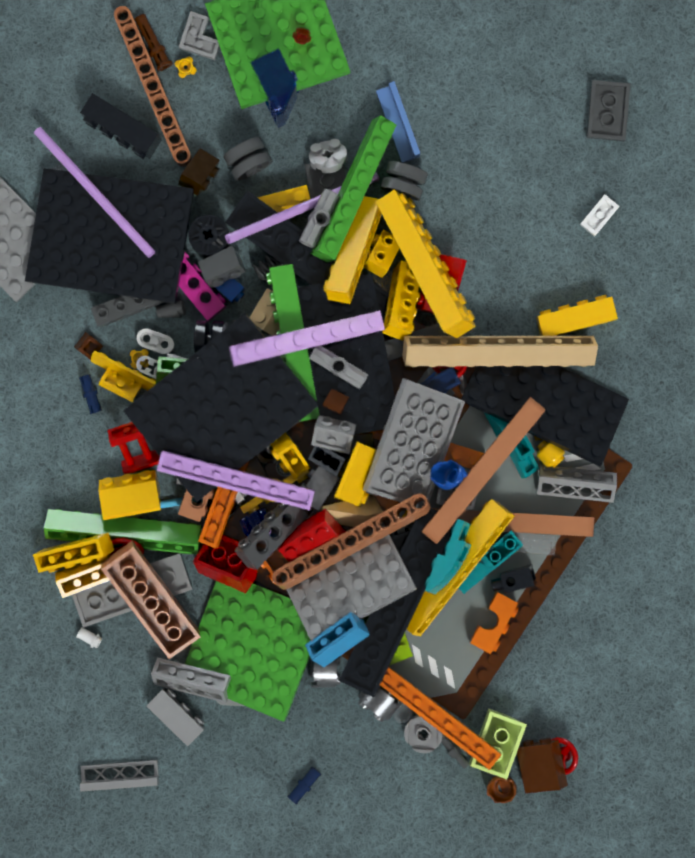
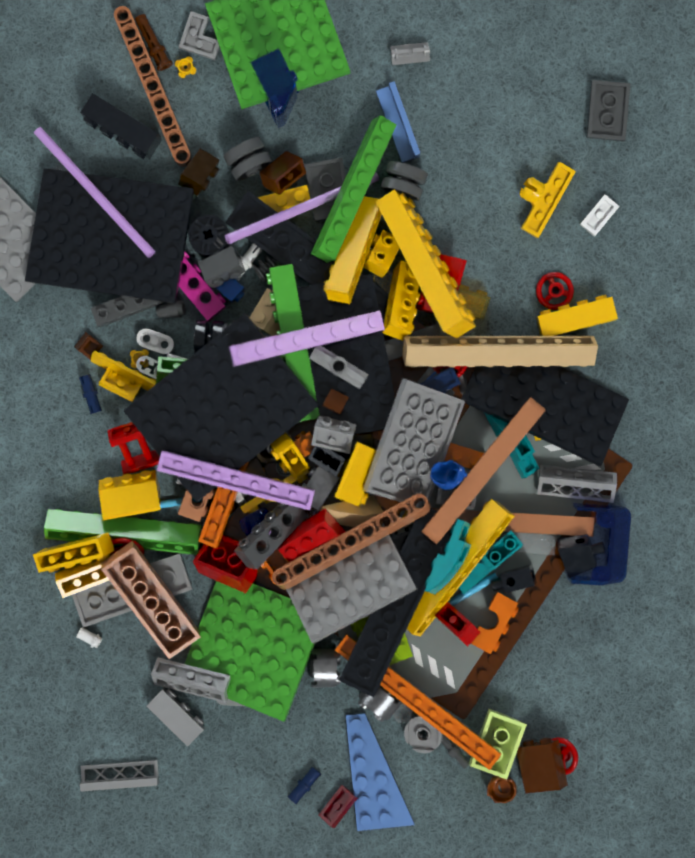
(249, 258): none -> white pin
(282, 172): none -> reddish brown brick
(302, 36): clear red plate -> none
(304, 443): none -> orange brick
(314, 229): light grey piece -> none
(328, 148): light grey plate -> none
(337, 639): dark azure brick -> none
(338, 806): none -> dark red plate
(378, 795): none -> medium blue wing
(410, 53): none -> light grey hinge
(457, 624): none -> red brick
(476, 301): none -> clear yellow brick
(480, 585): none -> medium azure piece
(544, 197): none -> yellow plate
(550, 277): none -> red piece
(550, 454): yellow head -> none
(579, 553): none -> black torso
(619, 521): none -> clear blue windscreen

